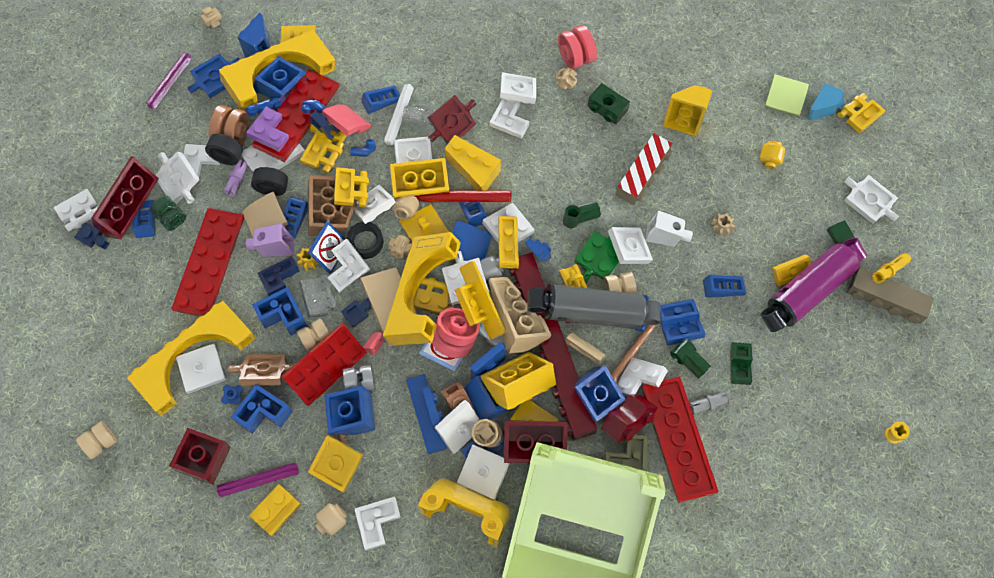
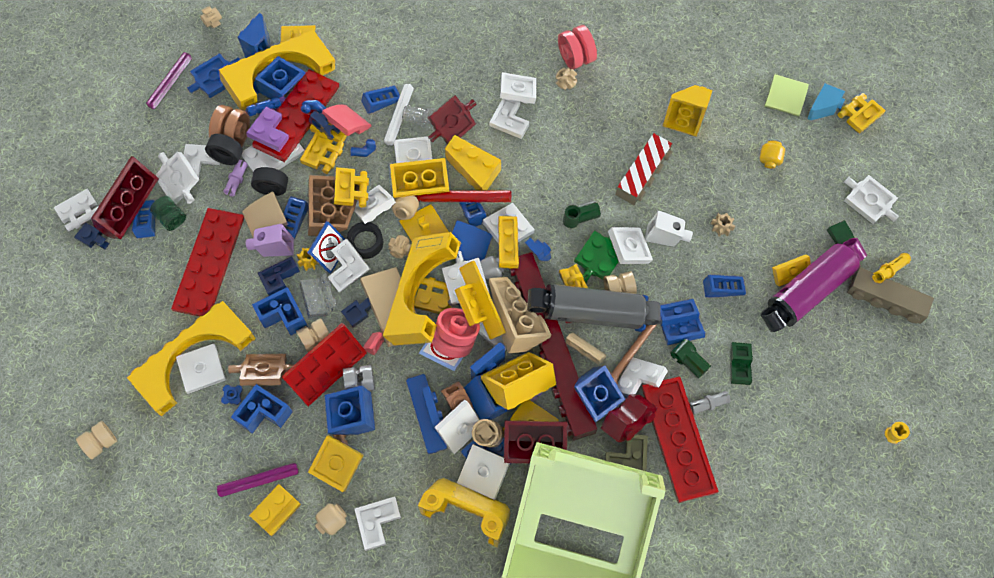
(200, 456): dark red brick -> none
(605, 96): dark green brick -> none

